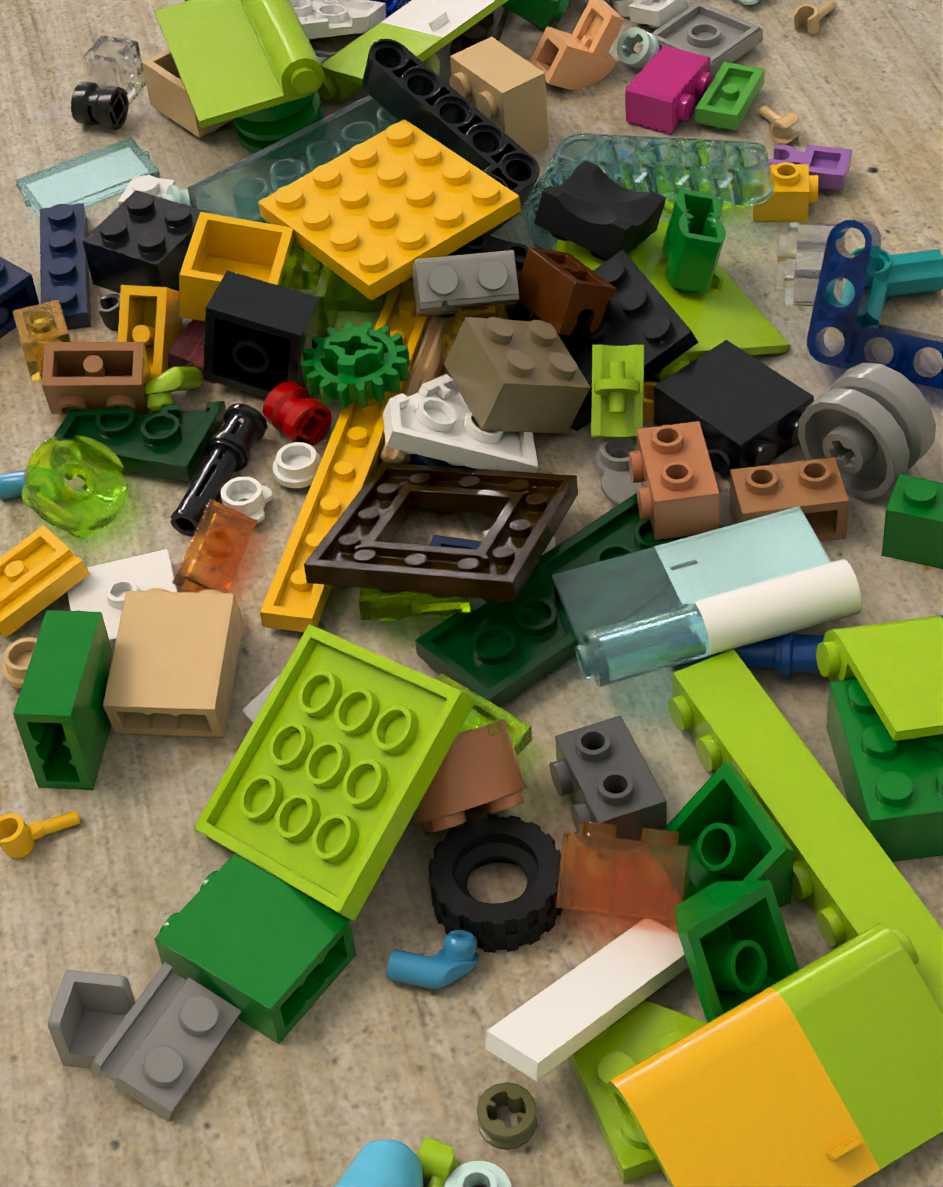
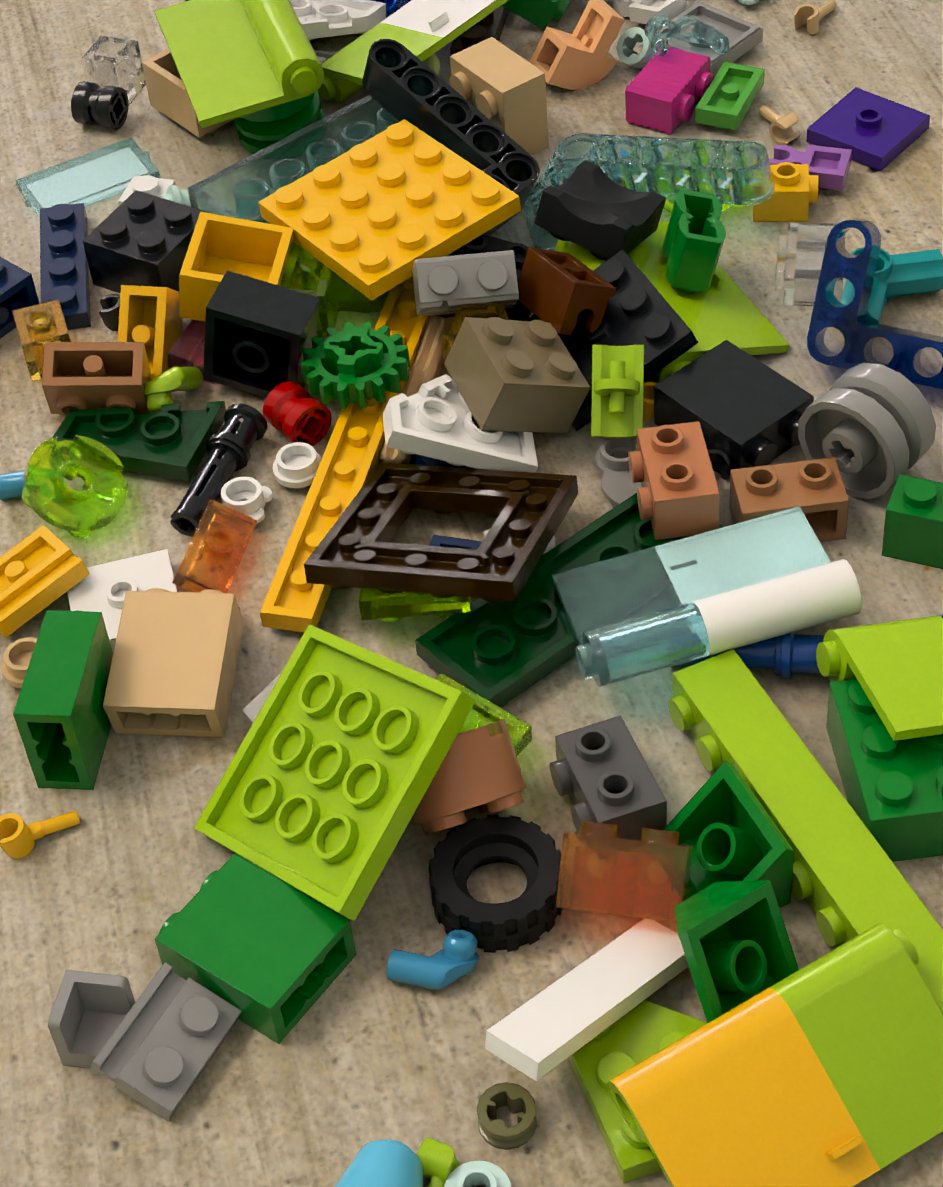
(701, 34): none -> clear light blue cap
(870, 127): none -> dark purple plate

